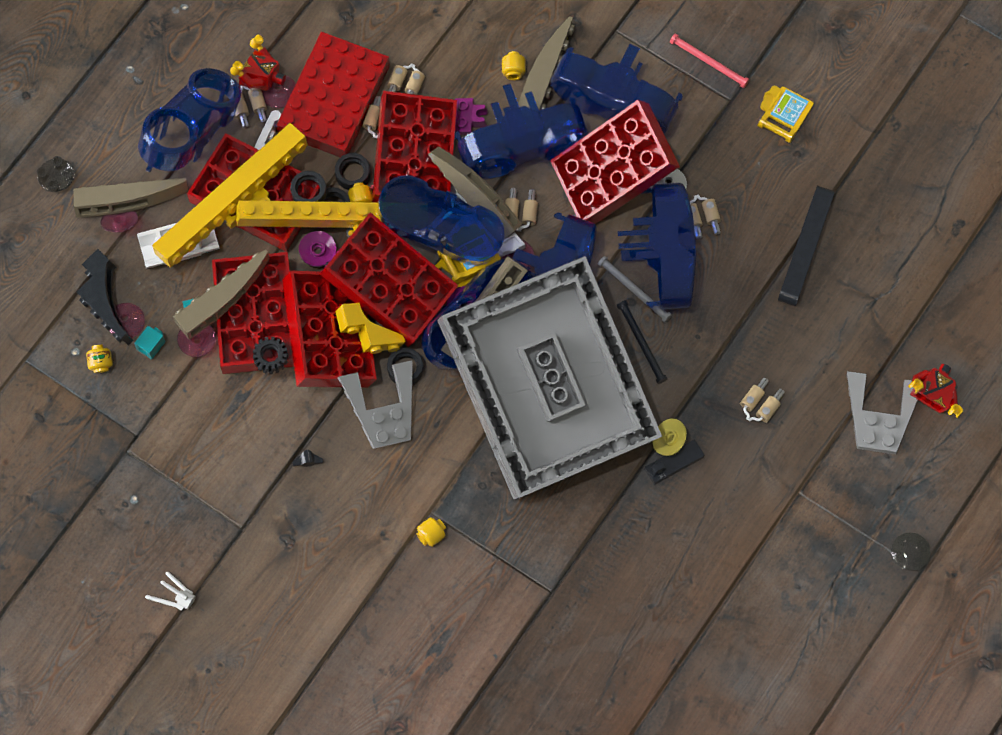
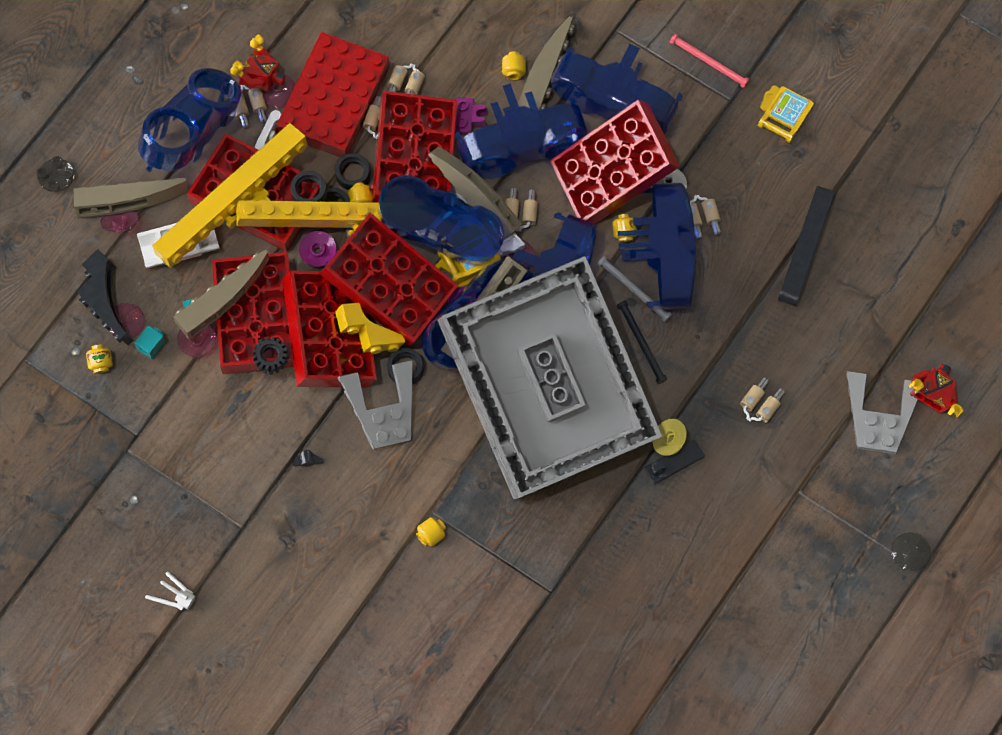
(623, 223): none -> yellow head

